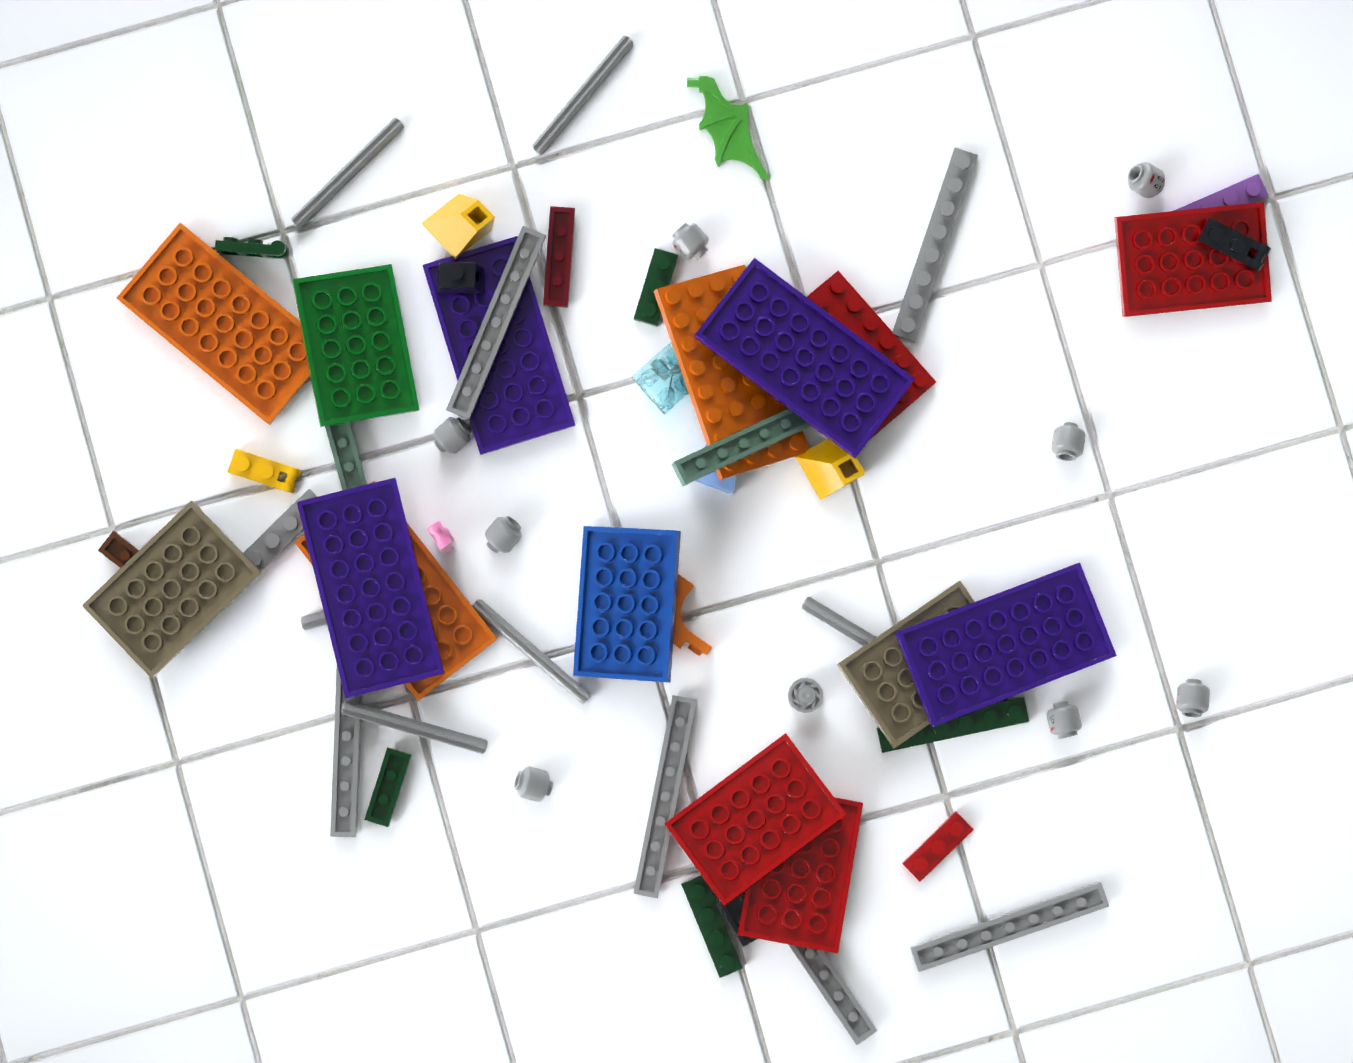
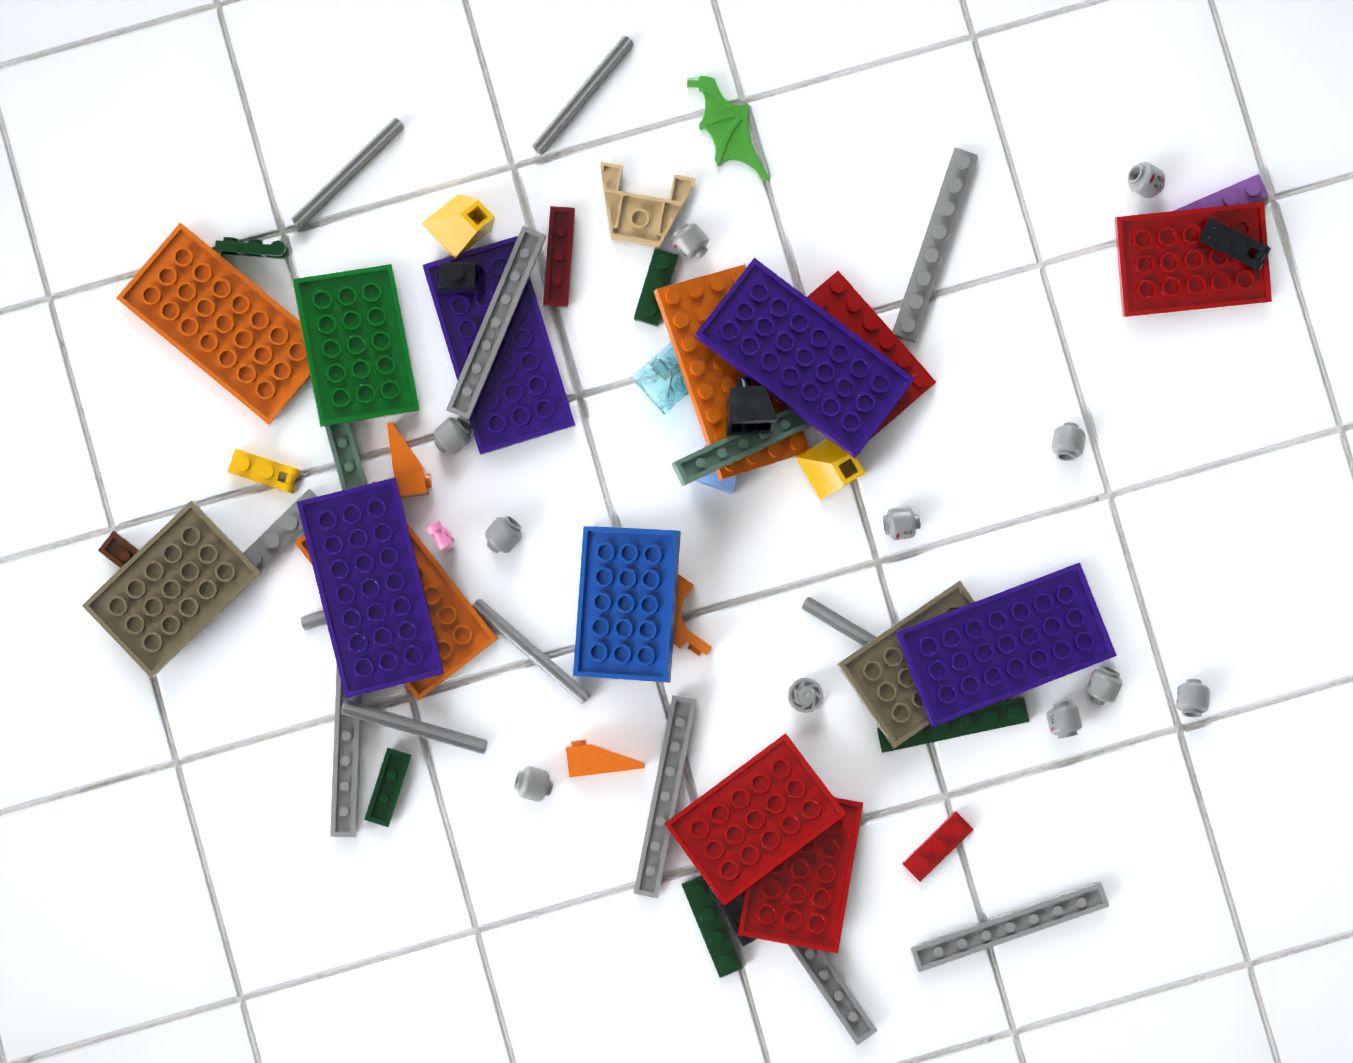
(406, 466): none -> orange slope
(592, 759): none -> orange slope
(641, 217): none -> tan wing
(749, 409): none -> black torso
(901, 523): none -> light grey head
(1104, 685): none -> light grey head

